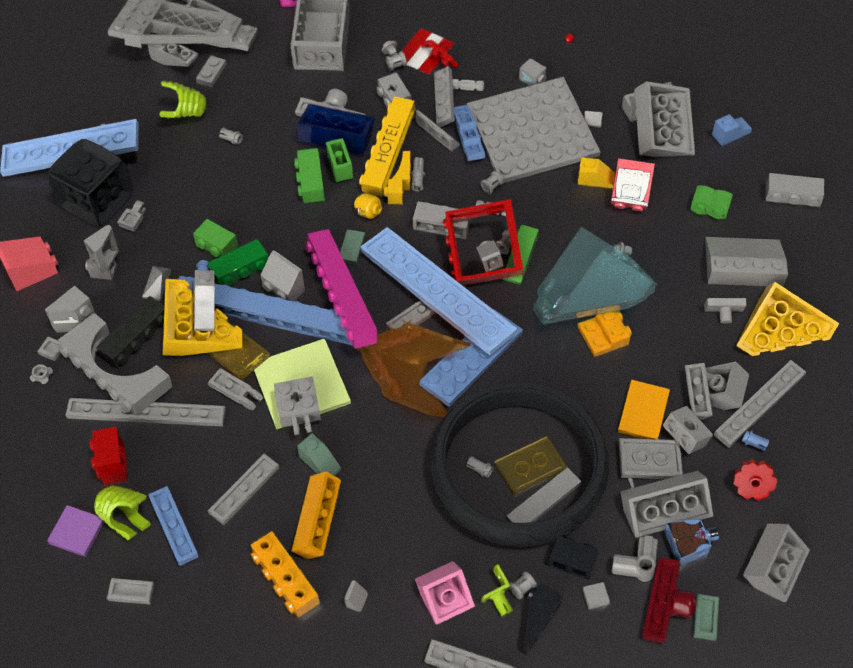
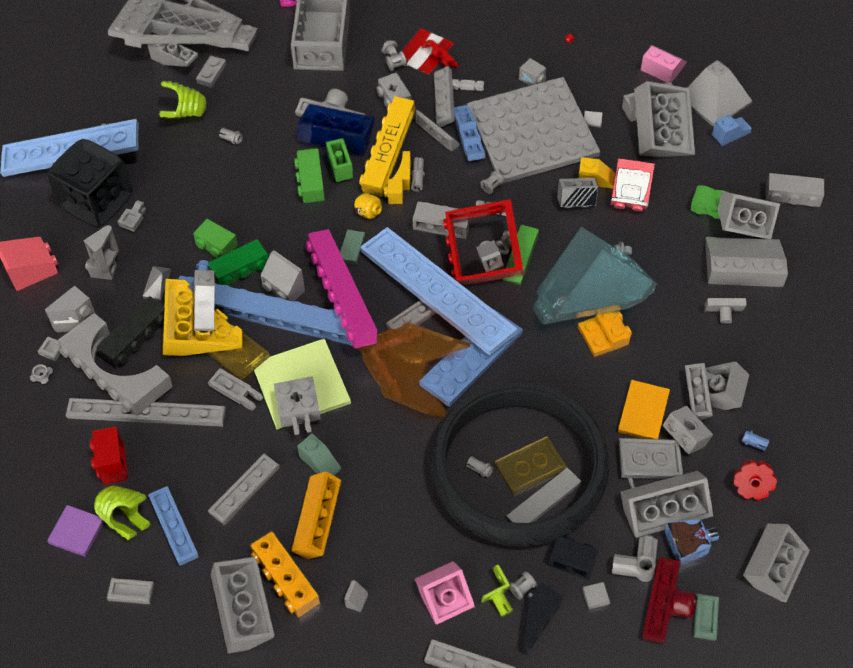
(241, 604): none -> light grey slope
(577, 192): none -> light grey brick
(662, 64): none -> bright pink slope
(717, 93): none -> light grey slope
(747, 215): none -> light grey slope
(759, 403): light grey plate -> none
(783, 321): yellow slope -> none

